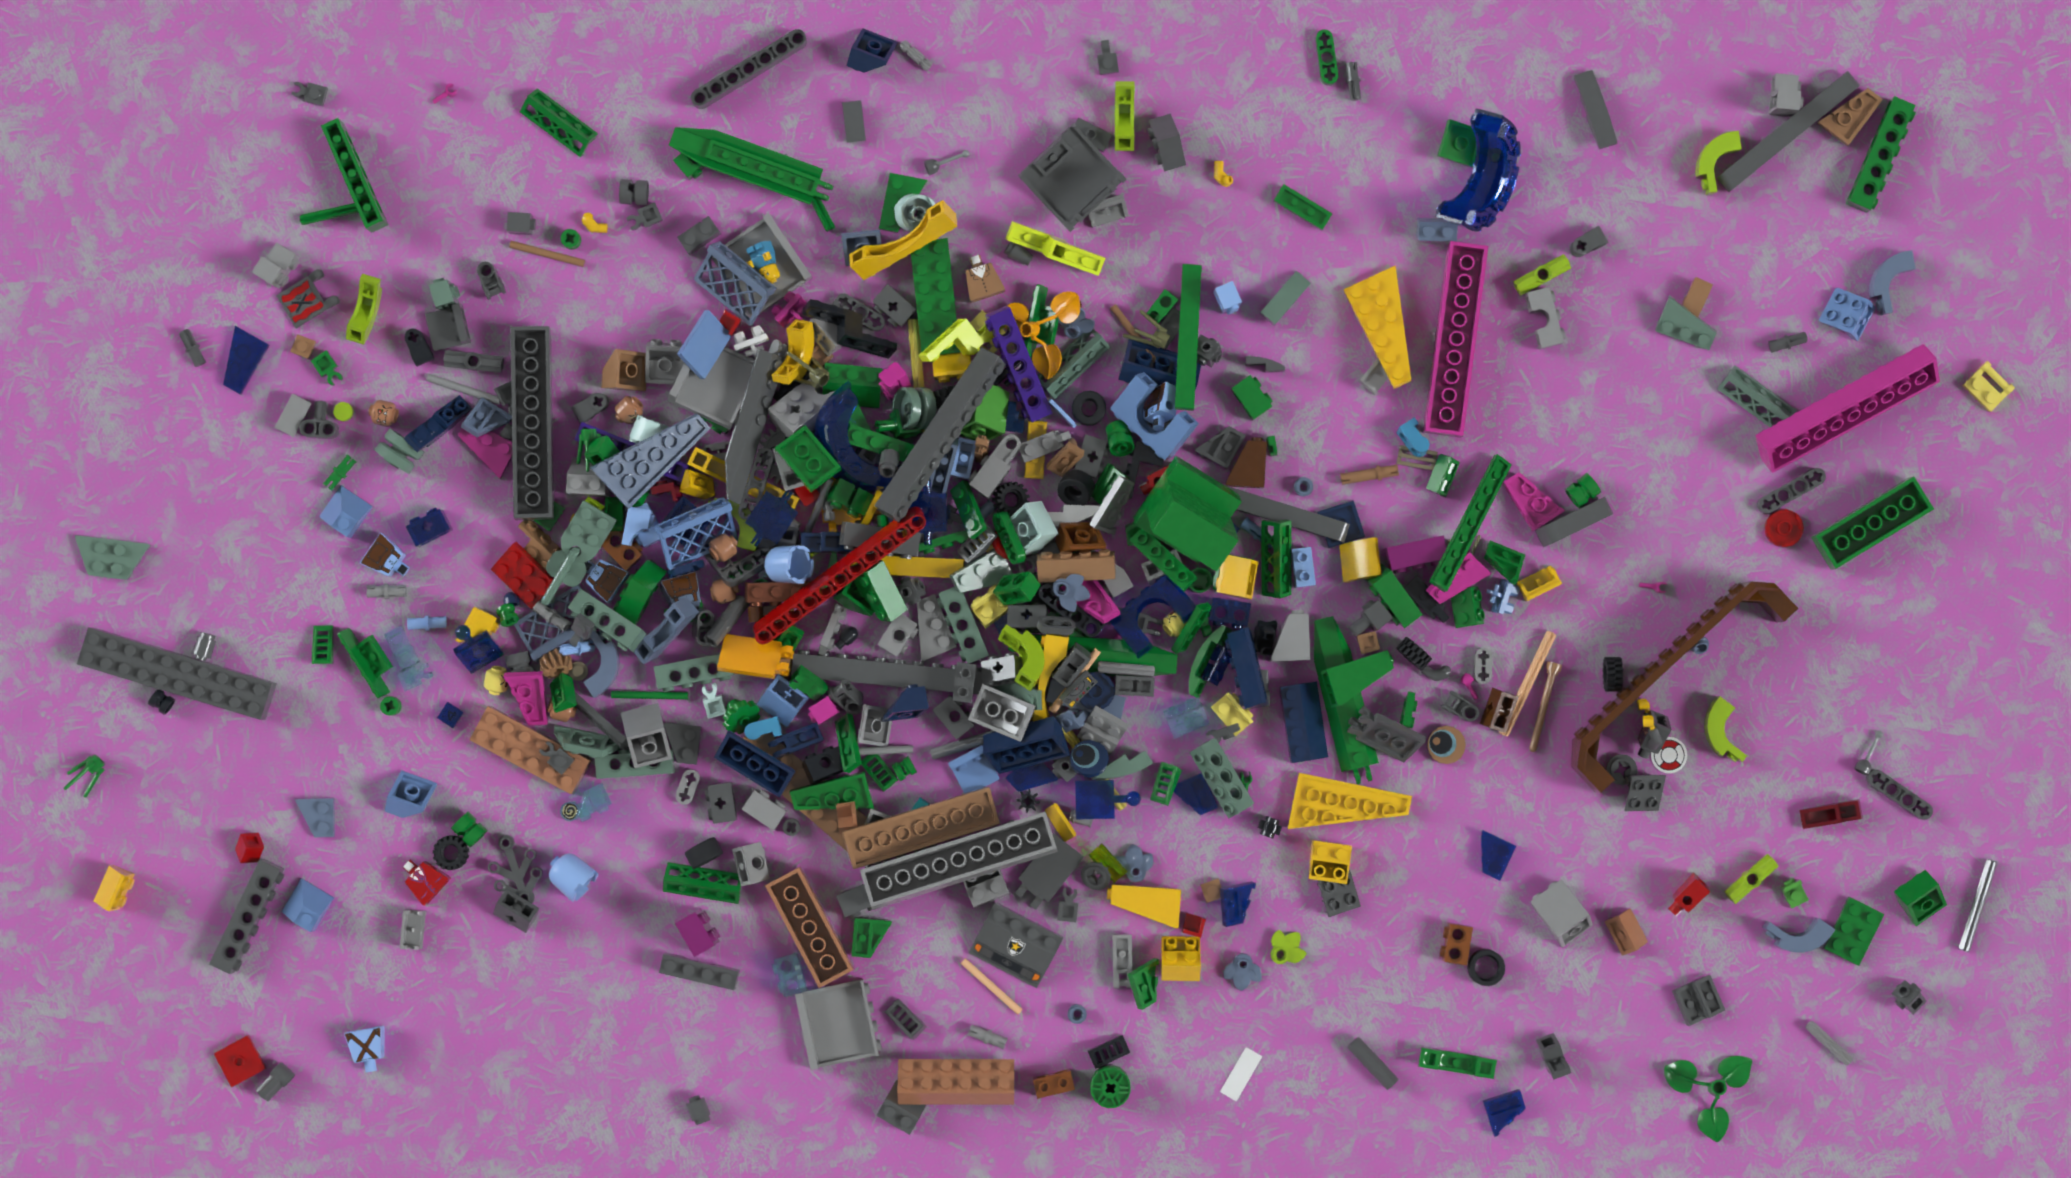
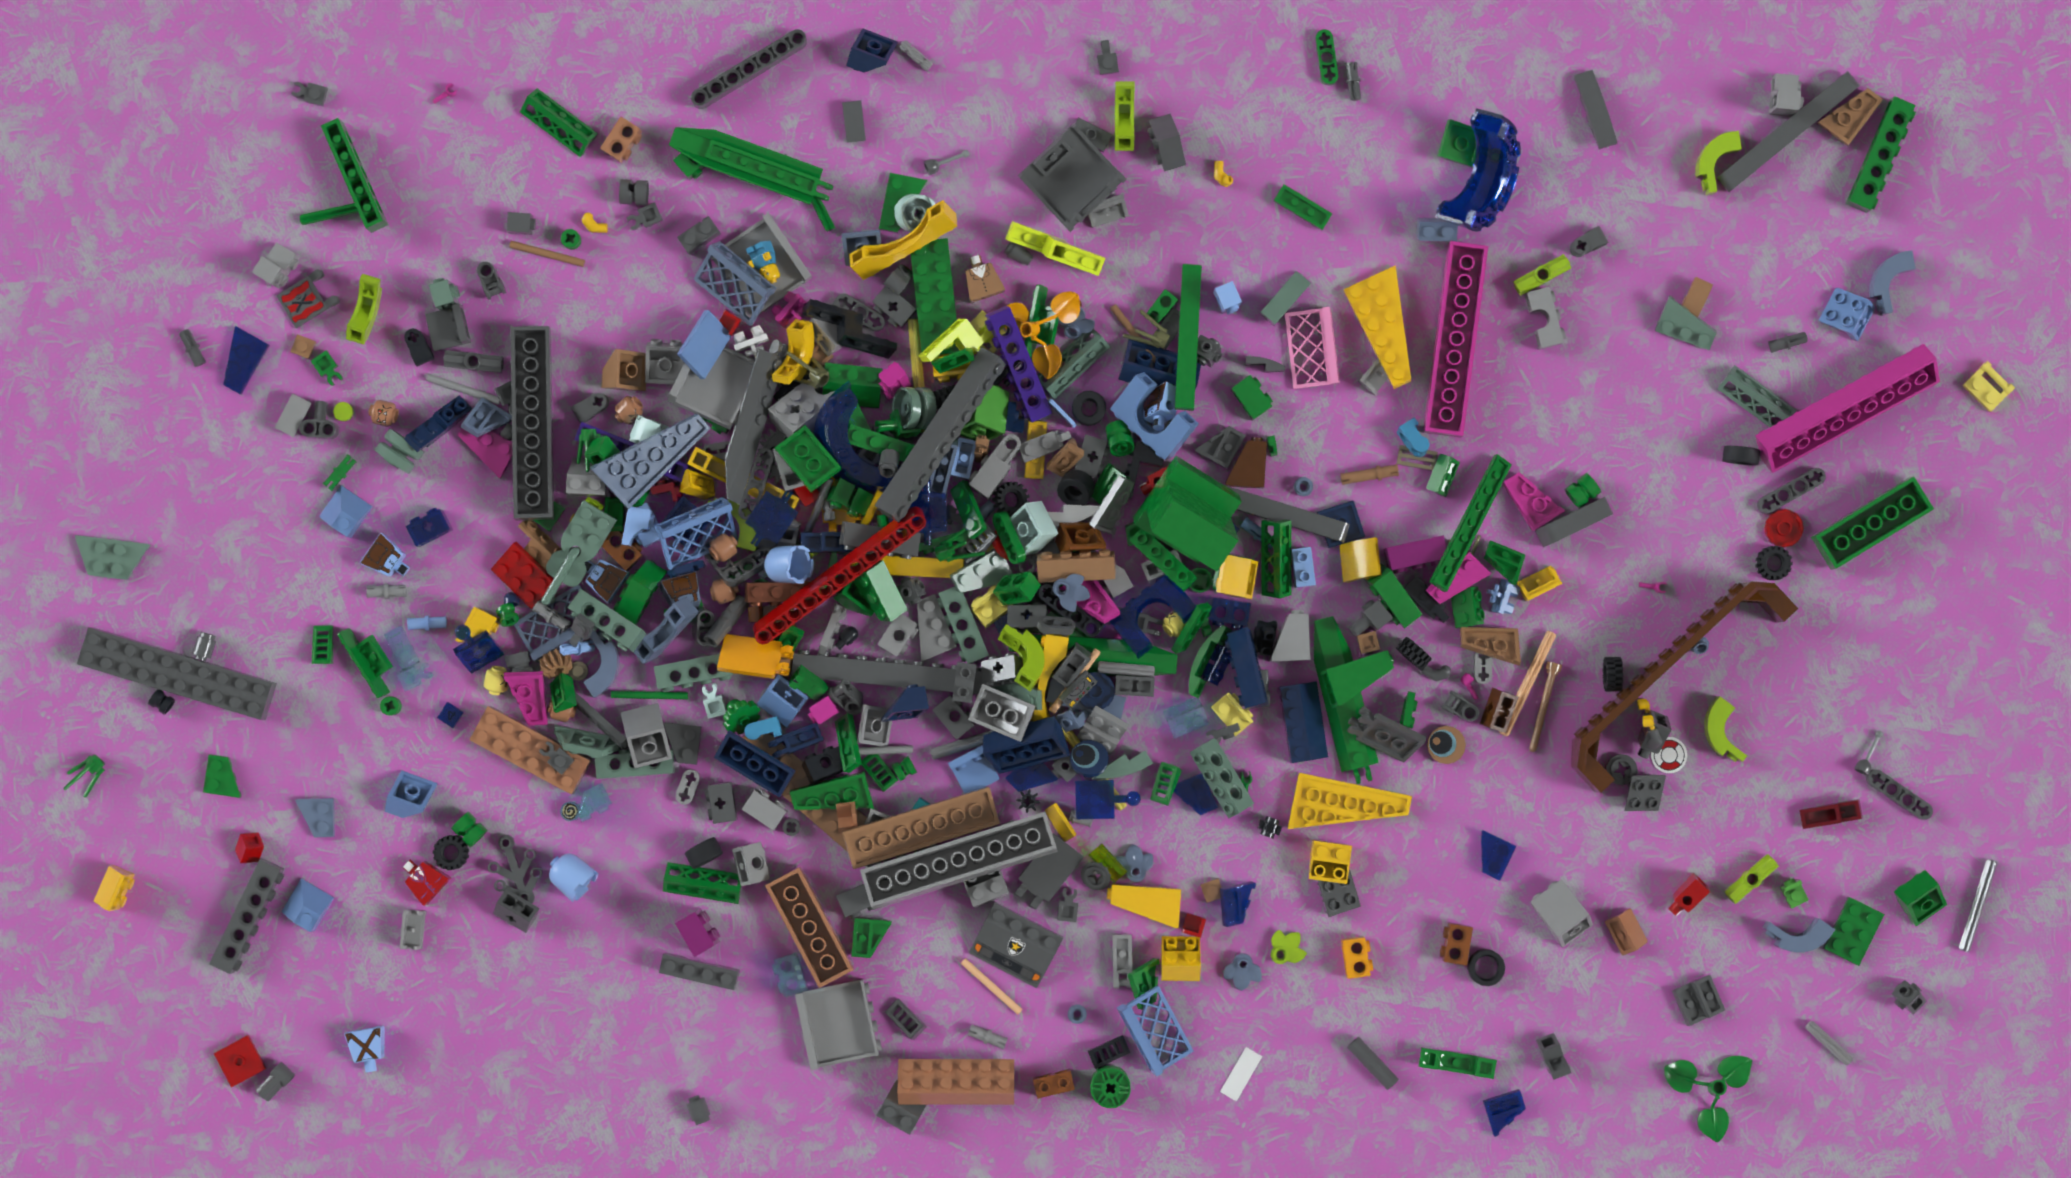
(220, 777): none -> green wing
(616, 137): none -> nougat brick
(898, 279): none -> dark grey piece
(946, 550): none -> green plant
(953, 360): none -> green slope
(1144, 1042): none -> medium blue fence
(1329, 347): none -> bright pink fence
(1351, 958): none -> light orange brick
(1492, 642): none -> medium nougat wing
(1741, 455): none -> black tyre
(1782, 555): none -> black tyre

